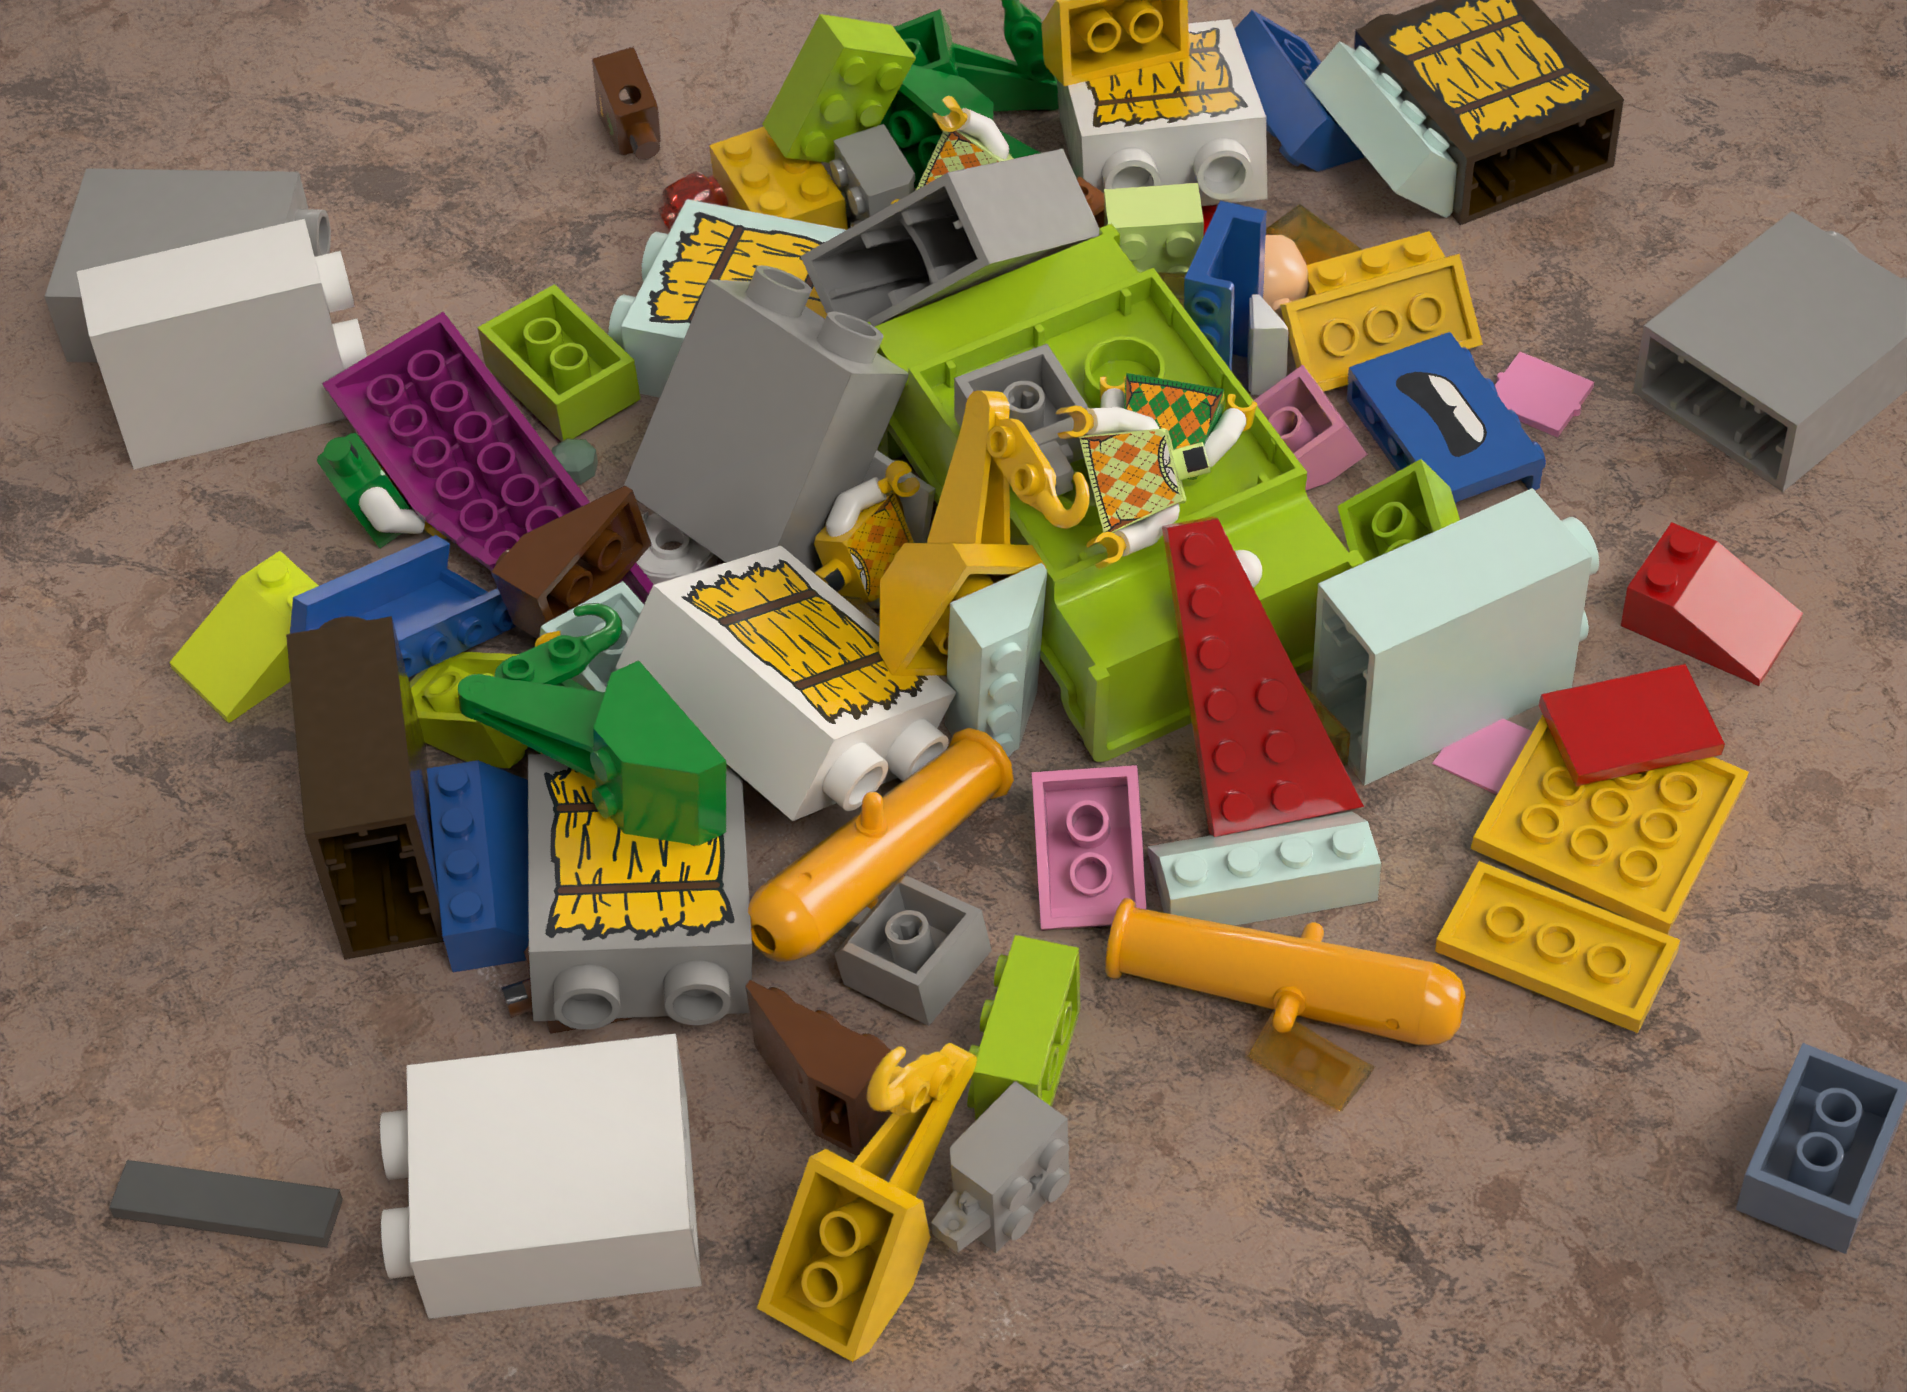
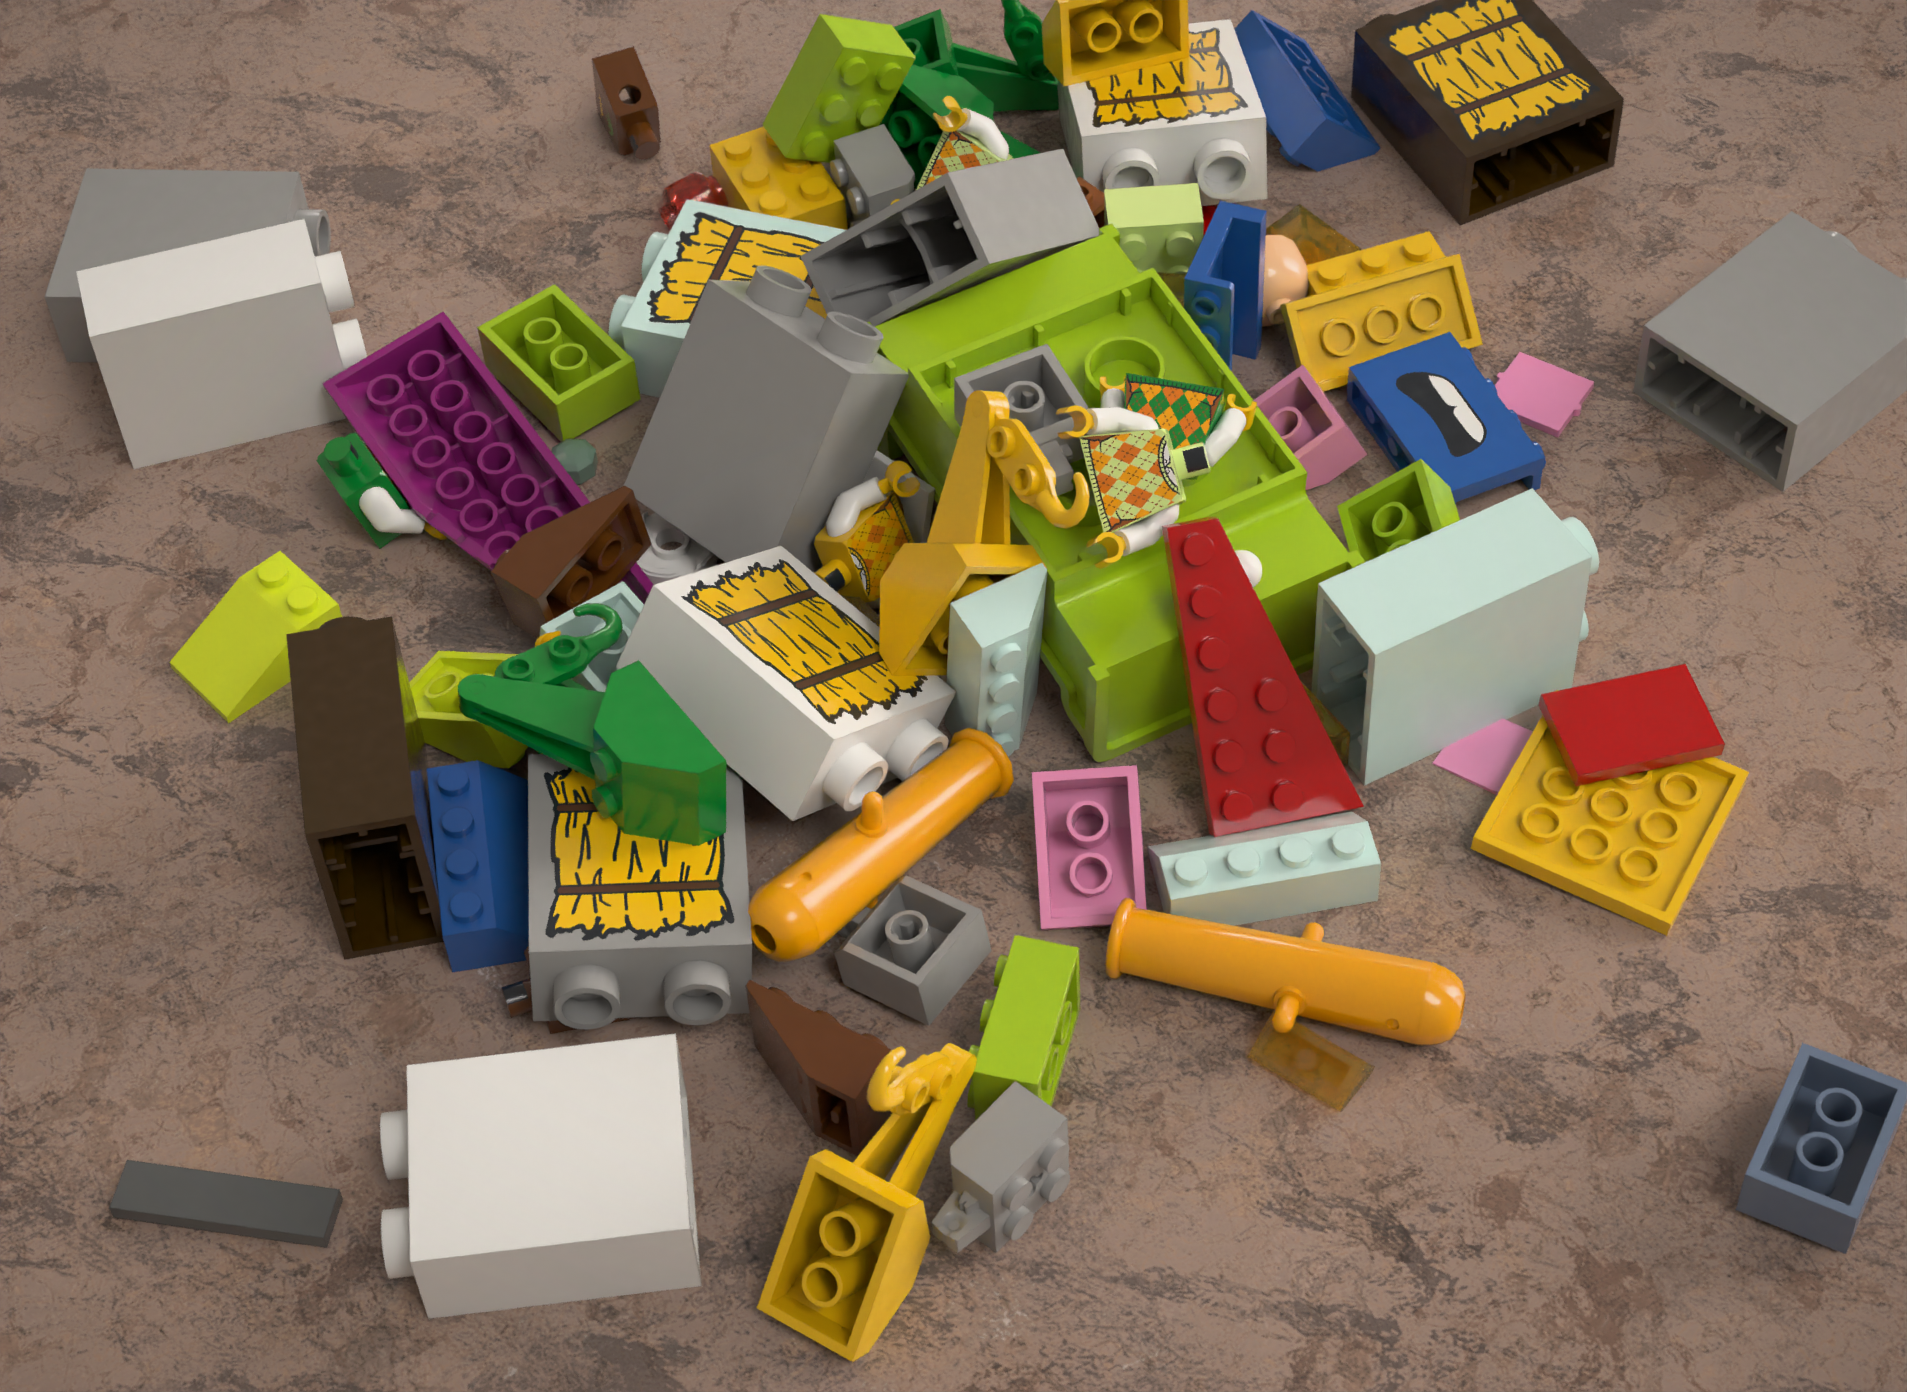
(429, 604): blue panel -> none
(1265, 347): white slope -> none
(1386, 127): light aqua slope -> none
(1558, 946): yellow plate -> none
(1709, 606): slope -> none

